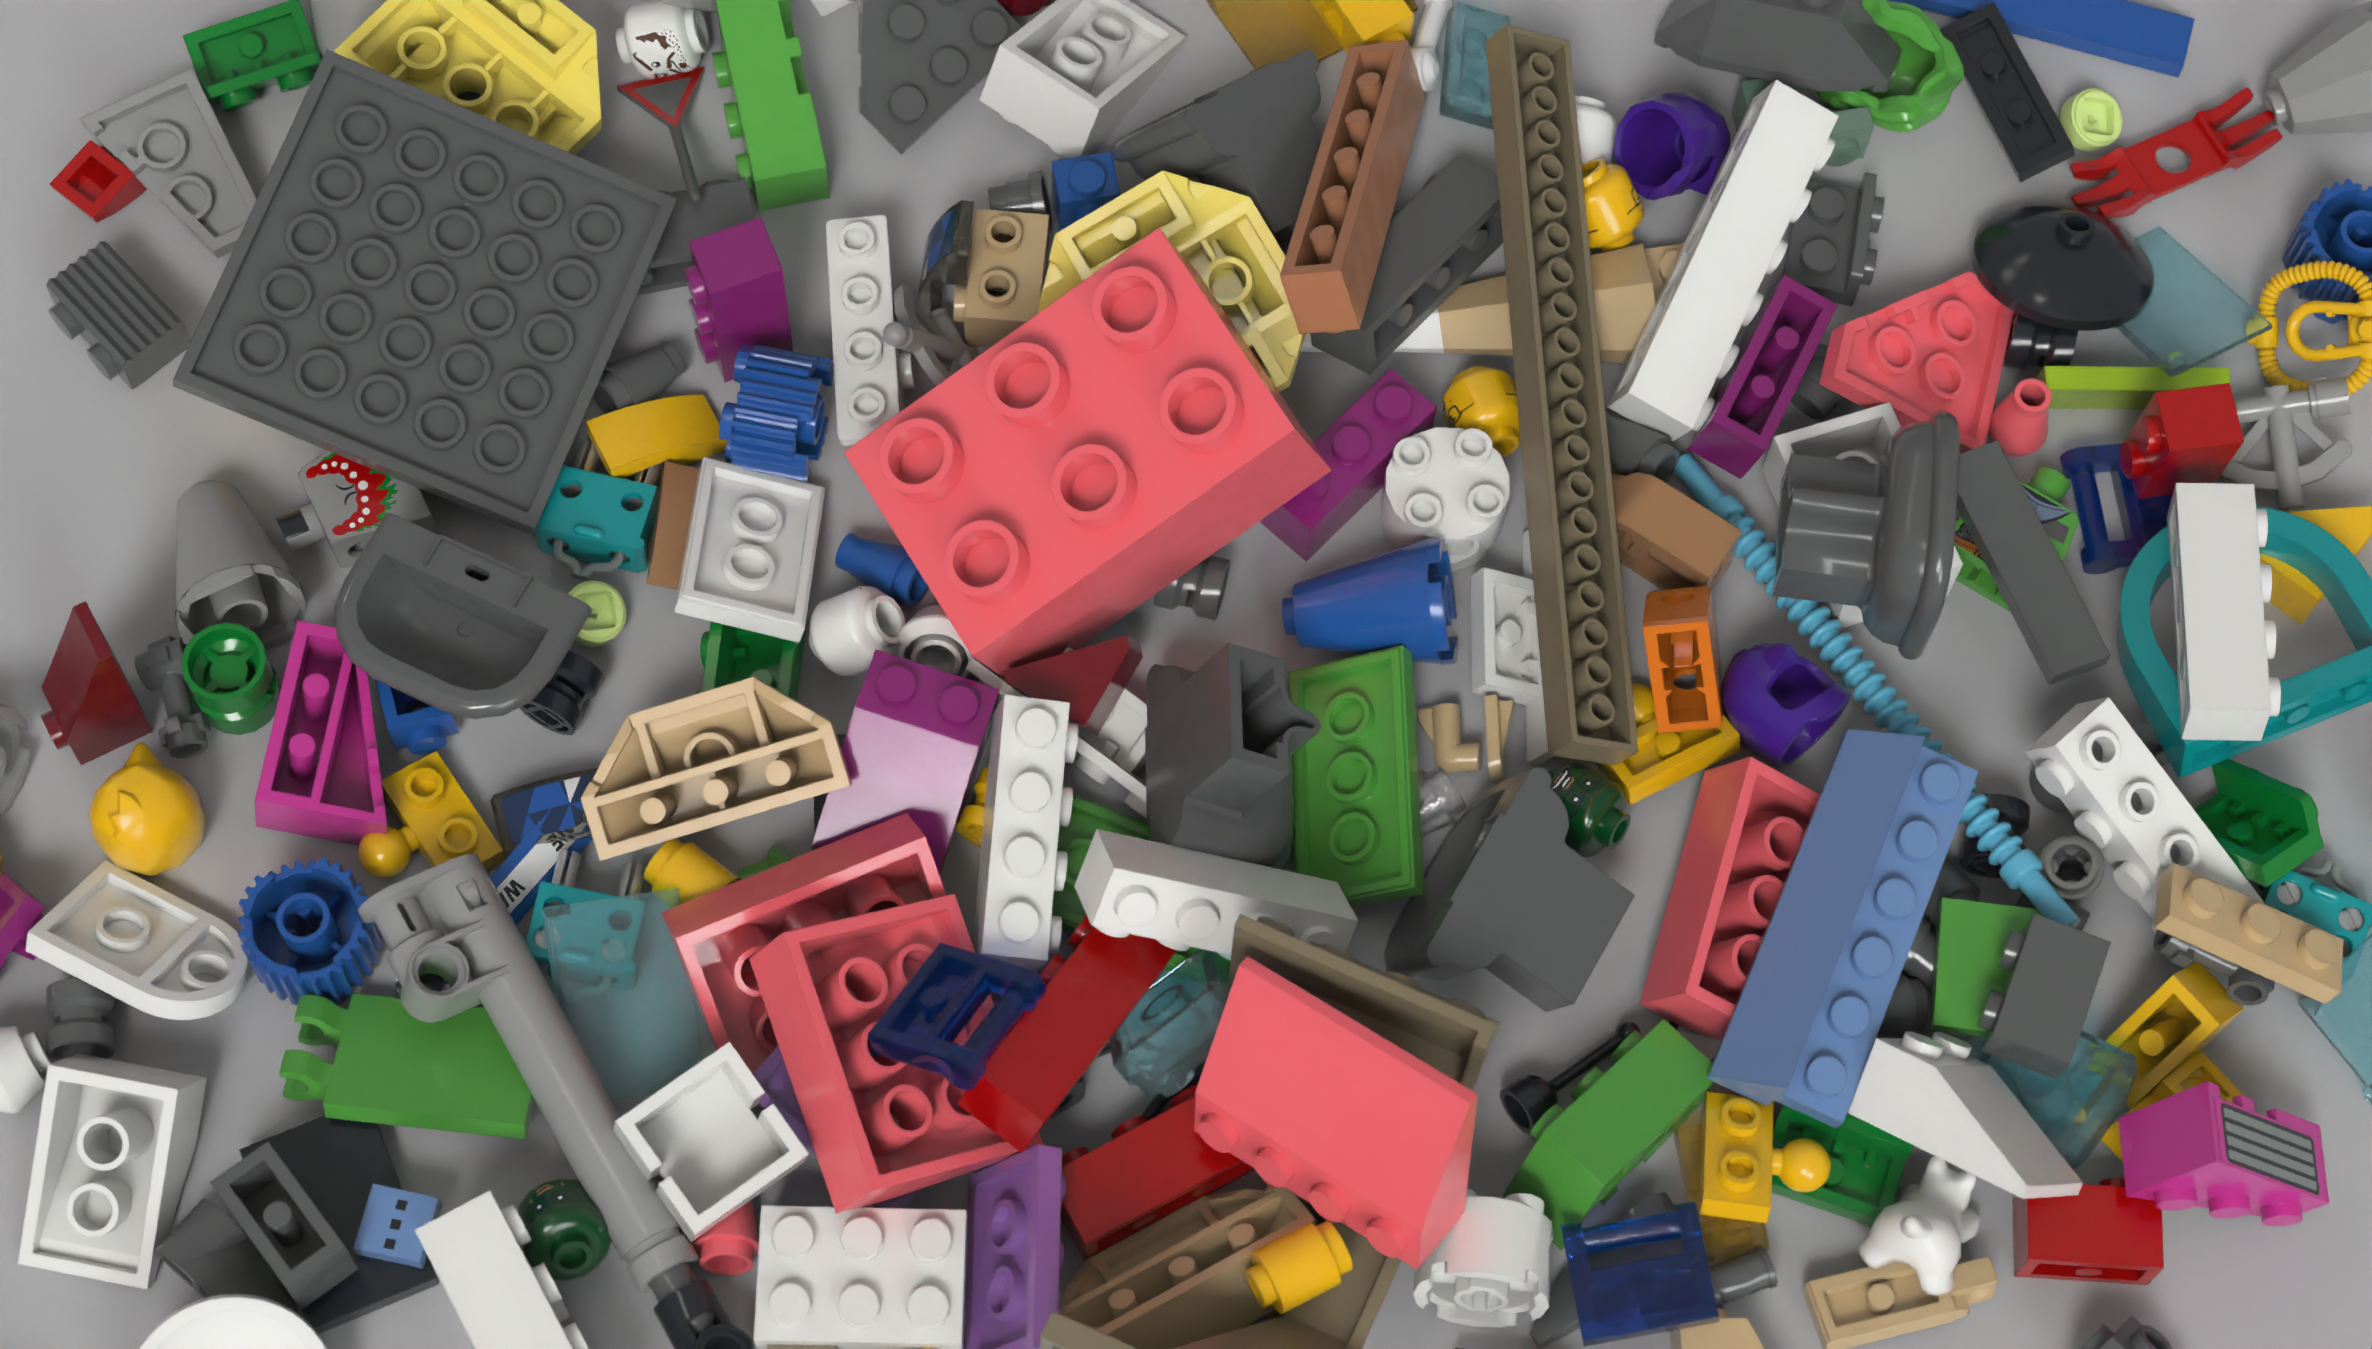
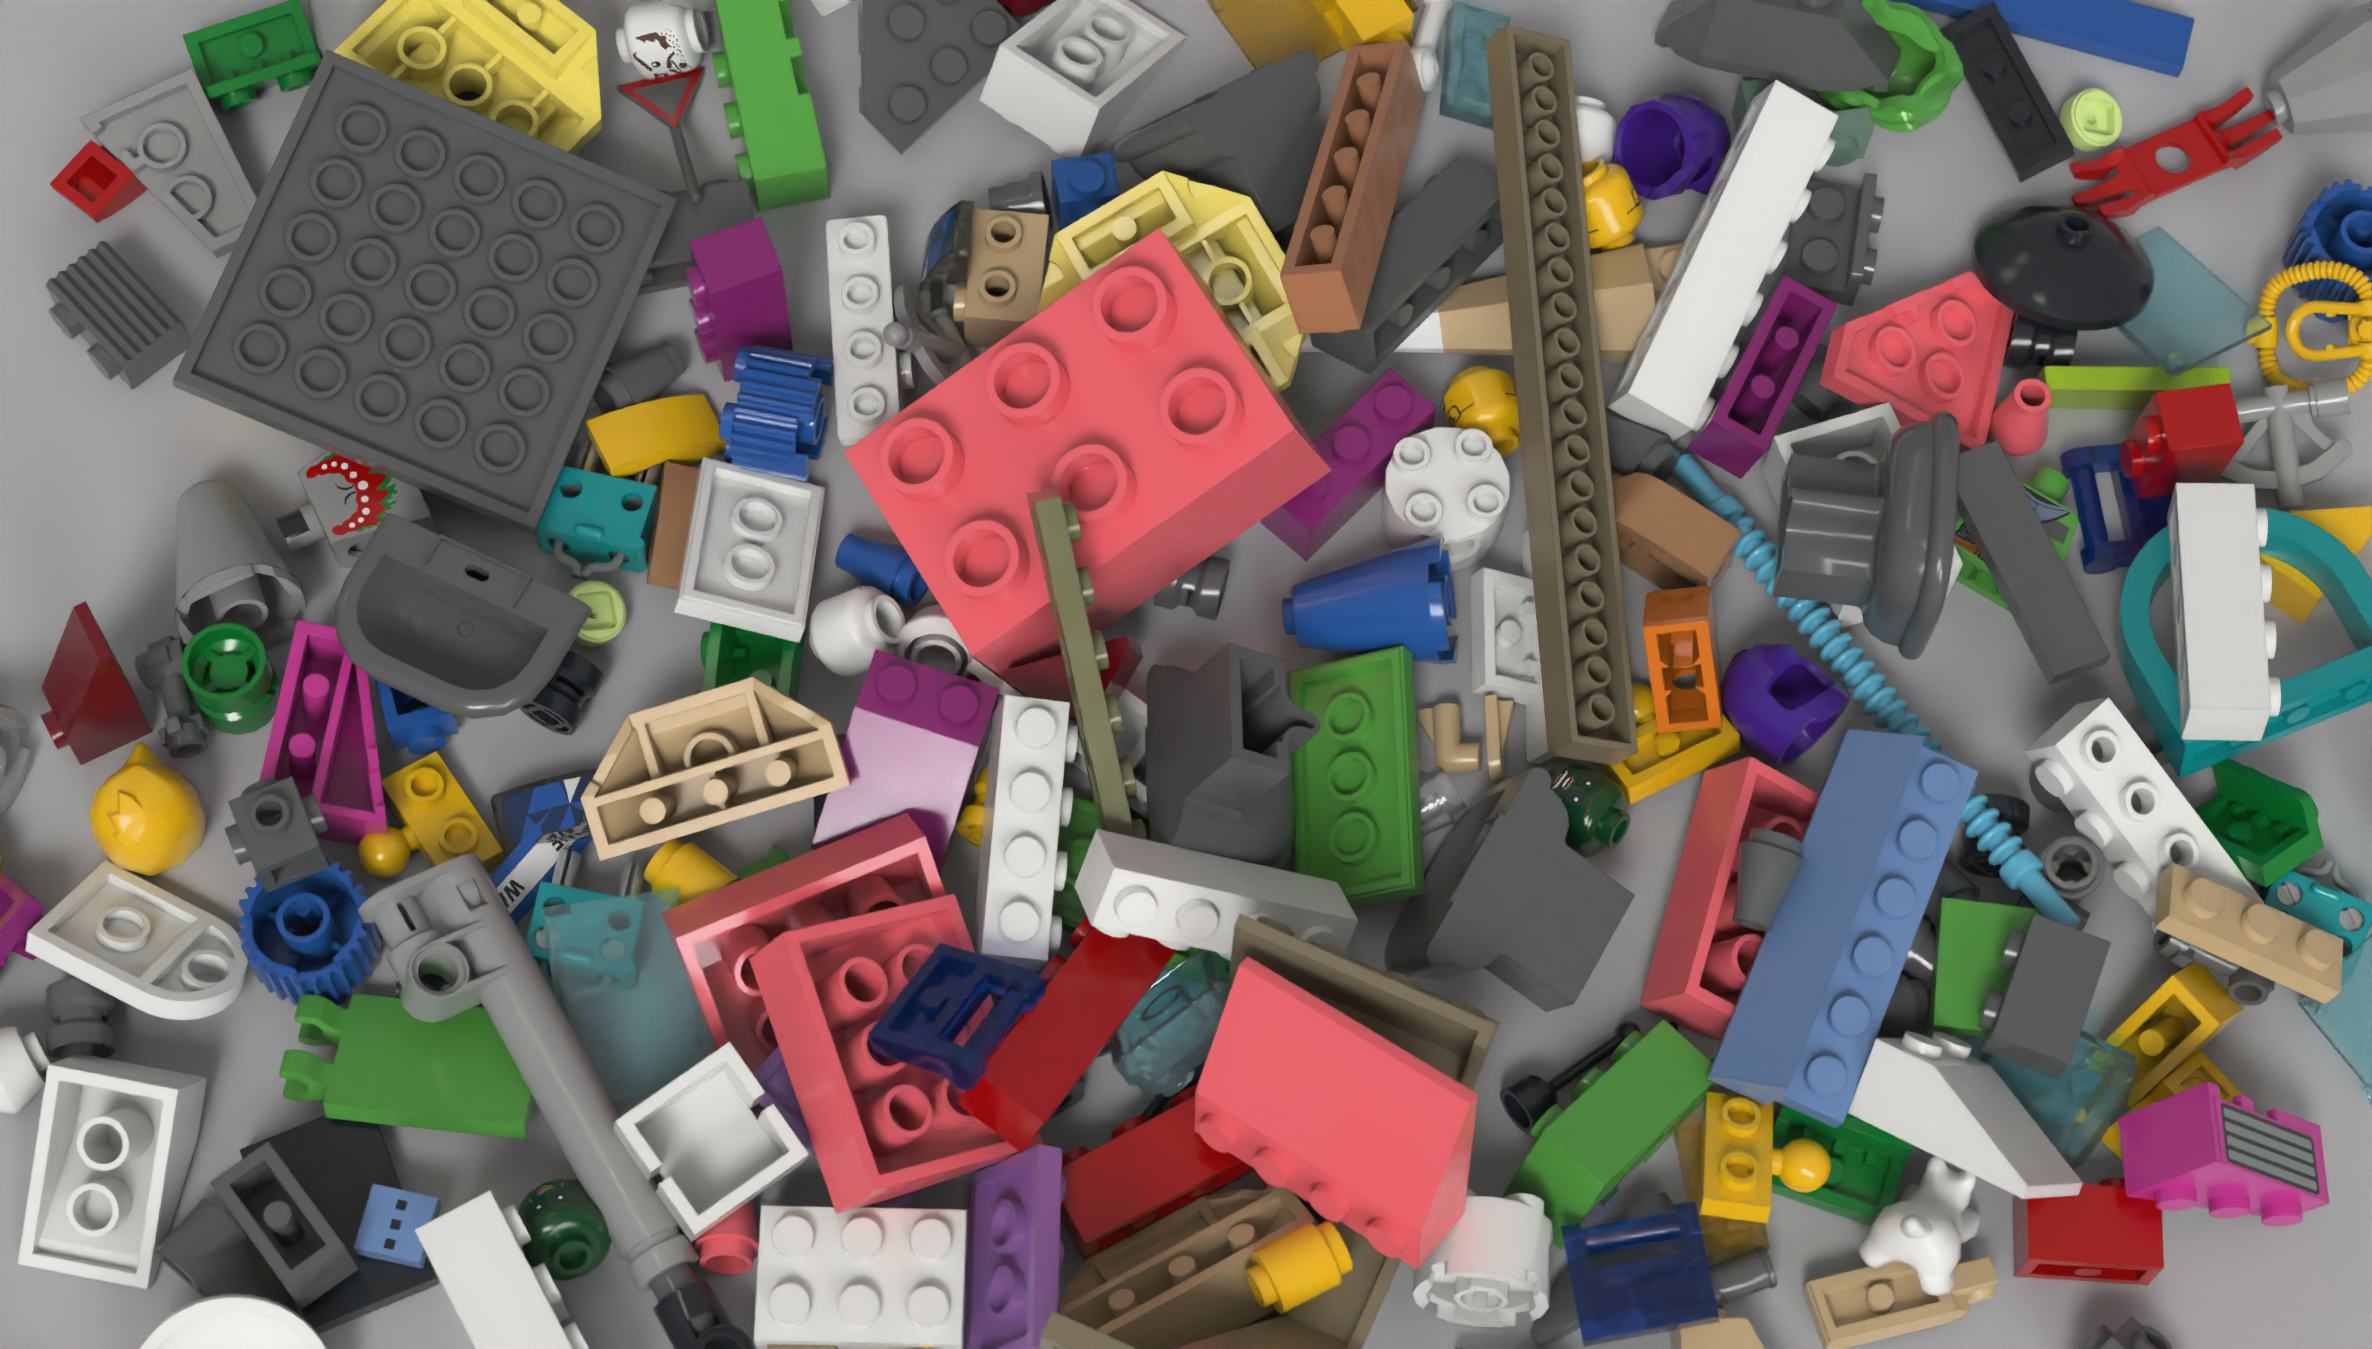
(277, 832): none -> dark grey brick
(1083, 657): none -> olive plate
(1765, 874): none -> dark grey cone

